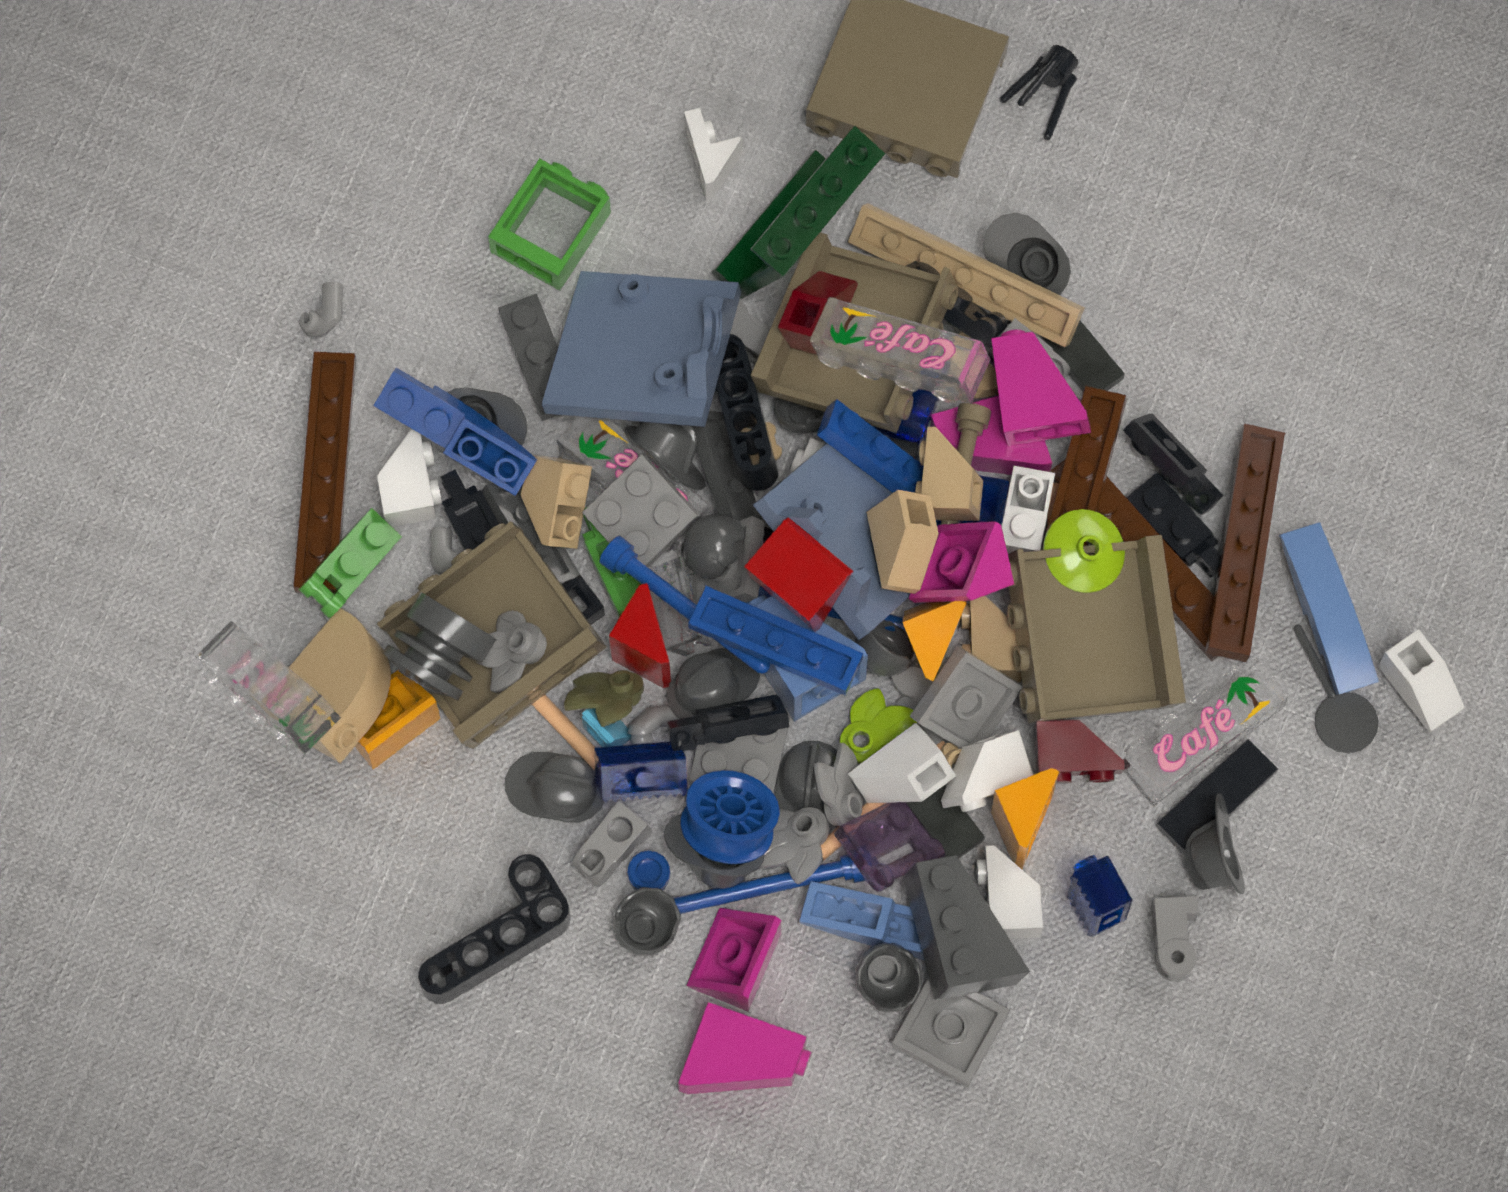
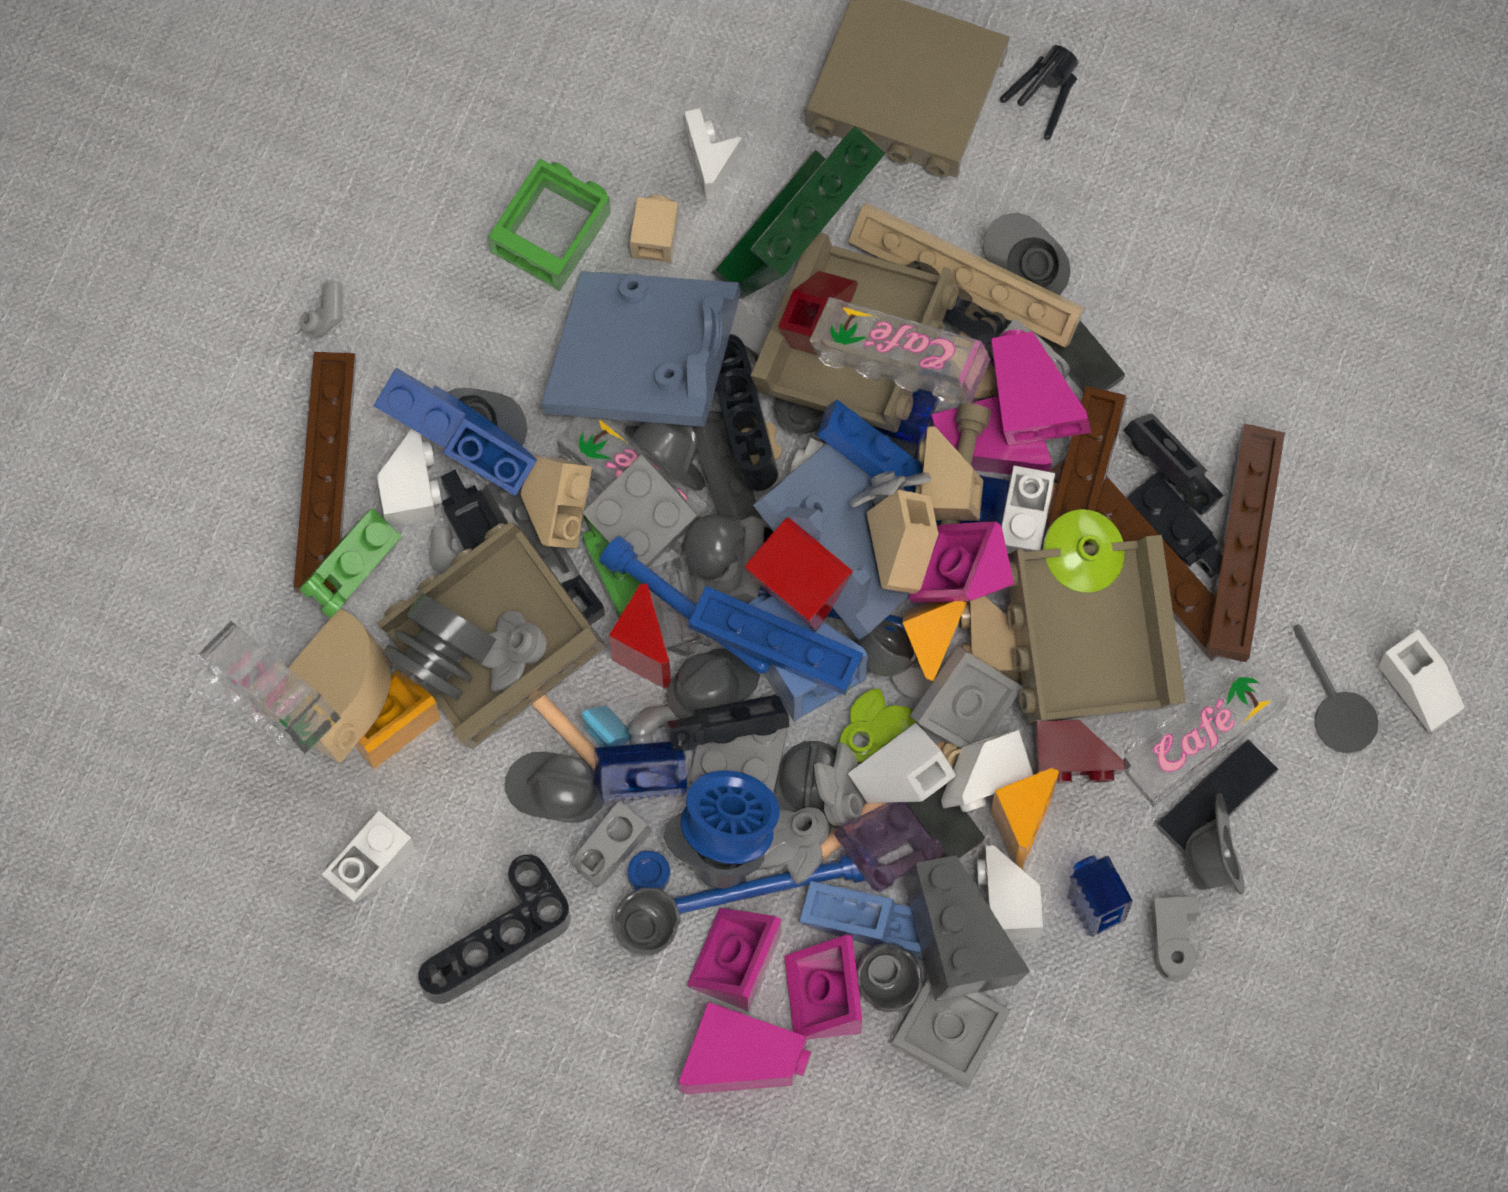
(370, 858): none -> white slope
(532, 345): dark grey plate -> none
(609, 693): olive plate -> none
(654, 228): none -> tan brick
(824, 989): none -> dark pink slope
(886, 485): none -> light grey plate
(1328, 608): medium blue slope -> none

